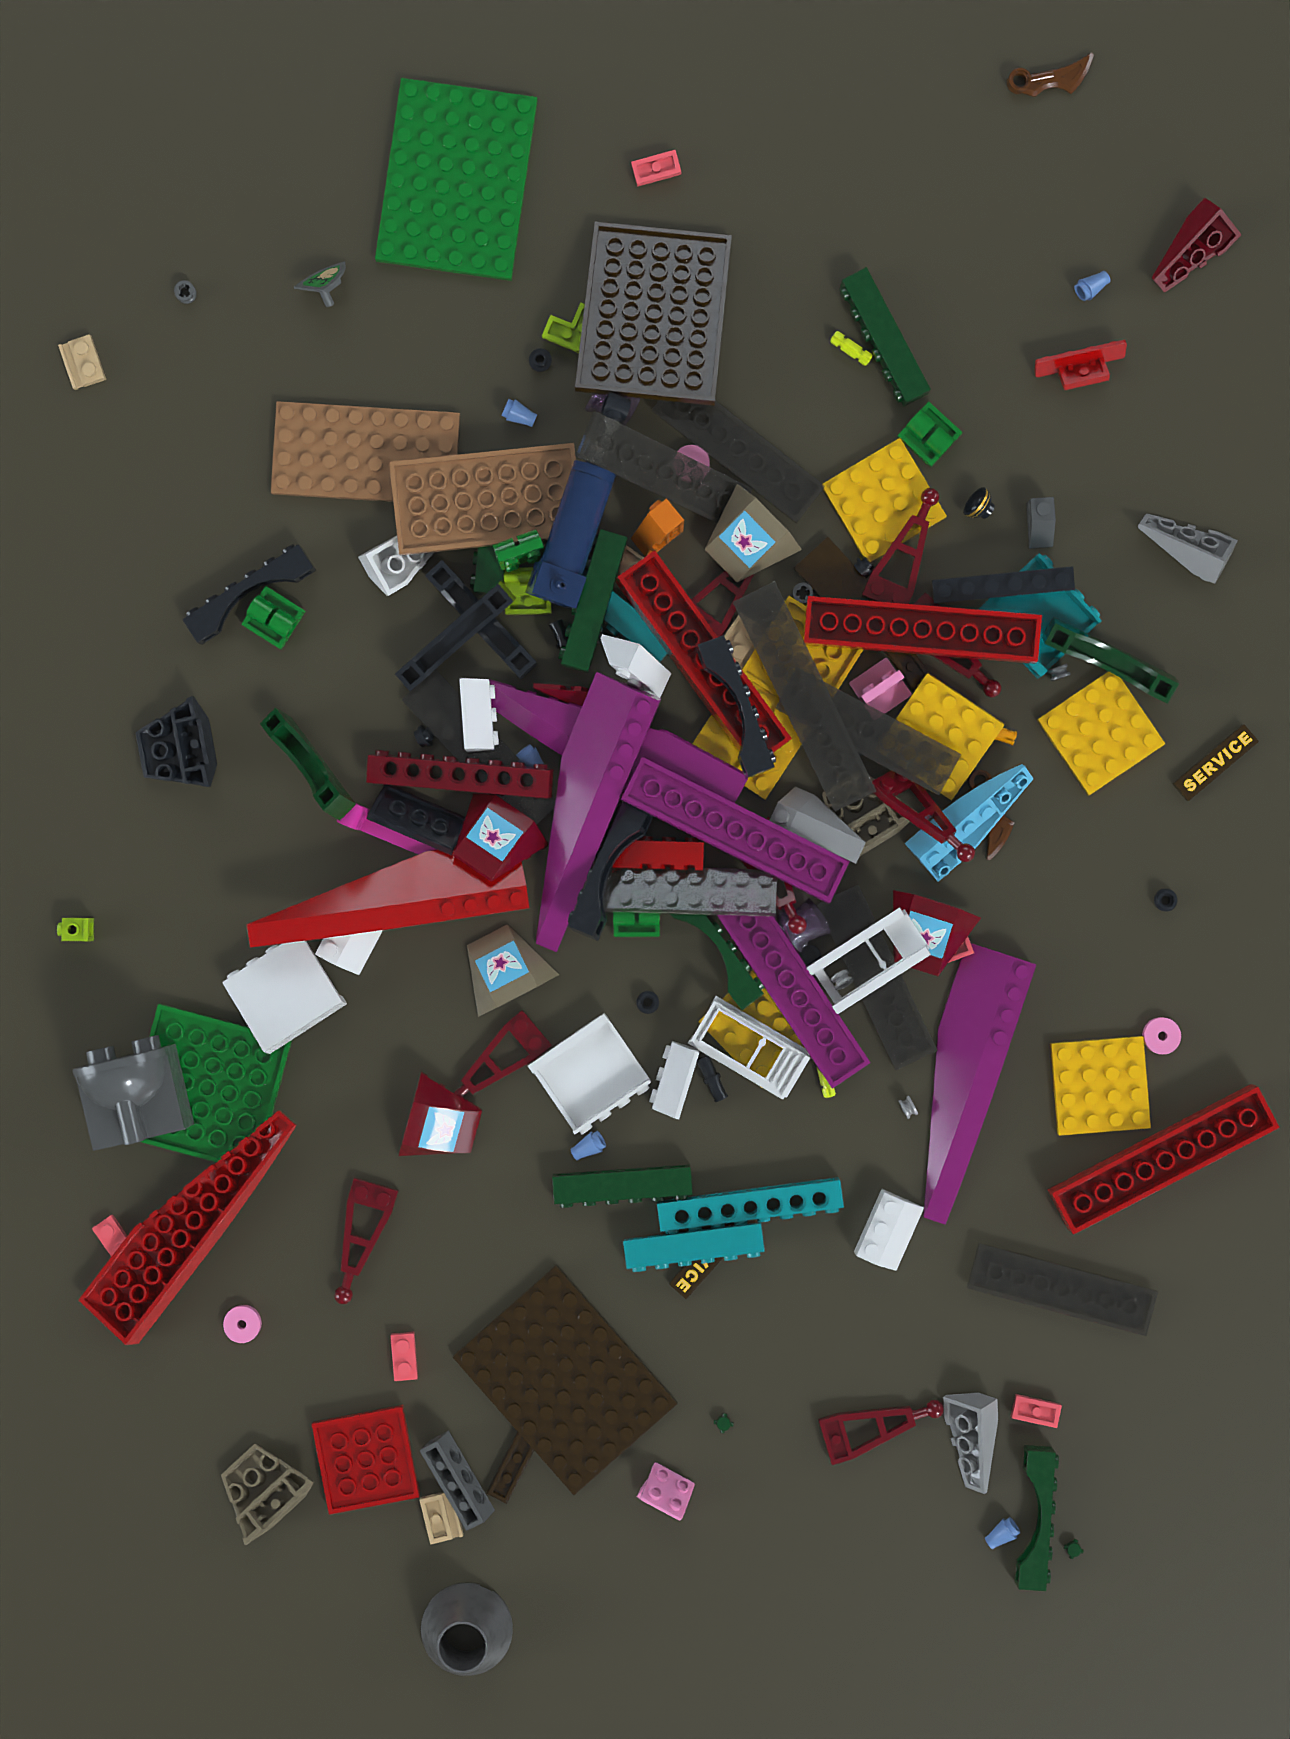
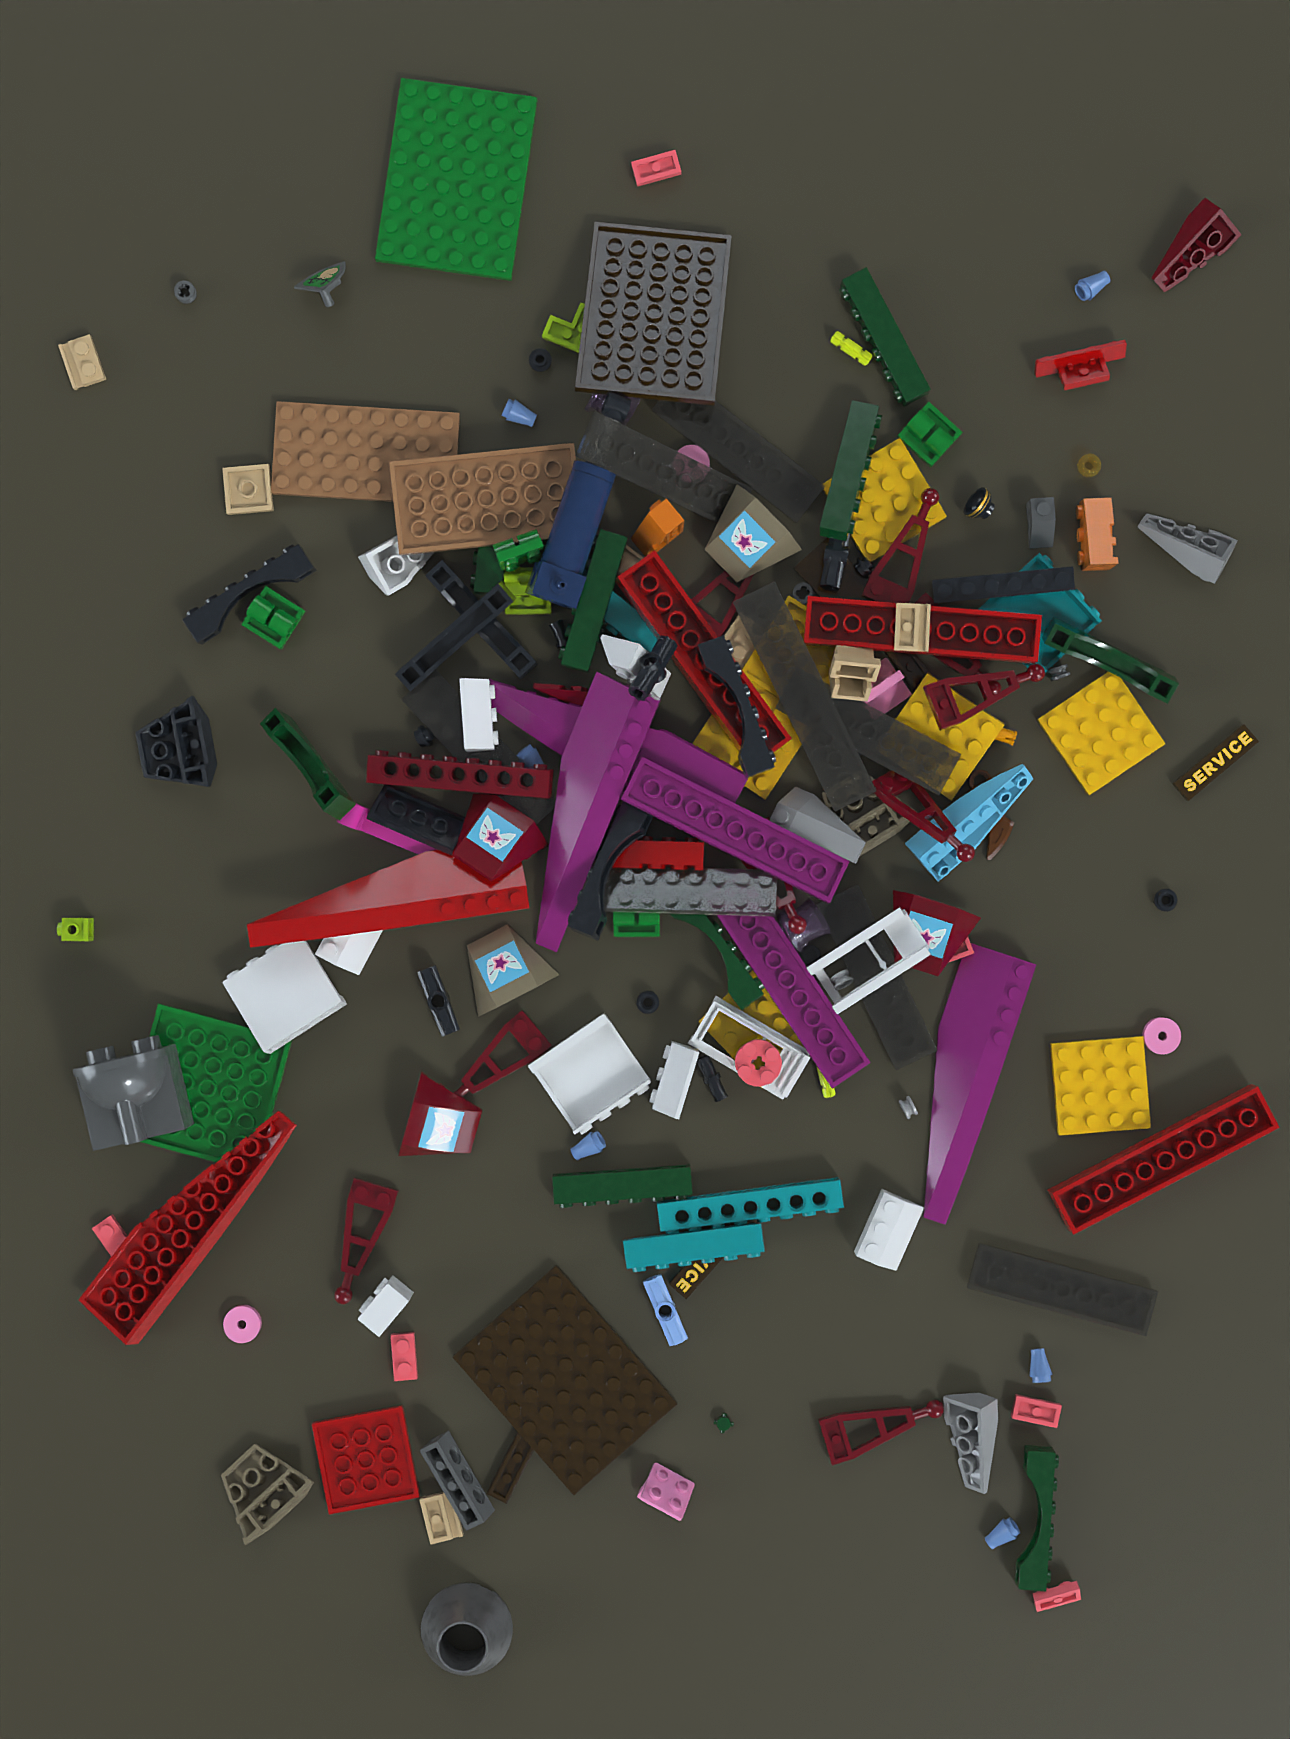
(248, 489): none -> tan plate
(385, 1306): none -> white brick
(443, 1015): none -> black piece
(652, 668): none -> black piece
(670, 1323): none -> light blue piece
(765, 1074): none -> coral plate
(834, 562): none -> black piece
(849, 471): none -> dark green brick
(853, 672): none -> tan plate
(912, 627): none -> tan plate
(945, 707): none -> dark red plate
(1039, 1366): none -> medium blue cone
(1057, 1596): none -> coral plate
(1065, 78): reddish brown piece -> none
(1073, 1549): dark green piece -> none
(1094, 460): none -> clear yellow plate
(1096, 534): none -> orange wedge

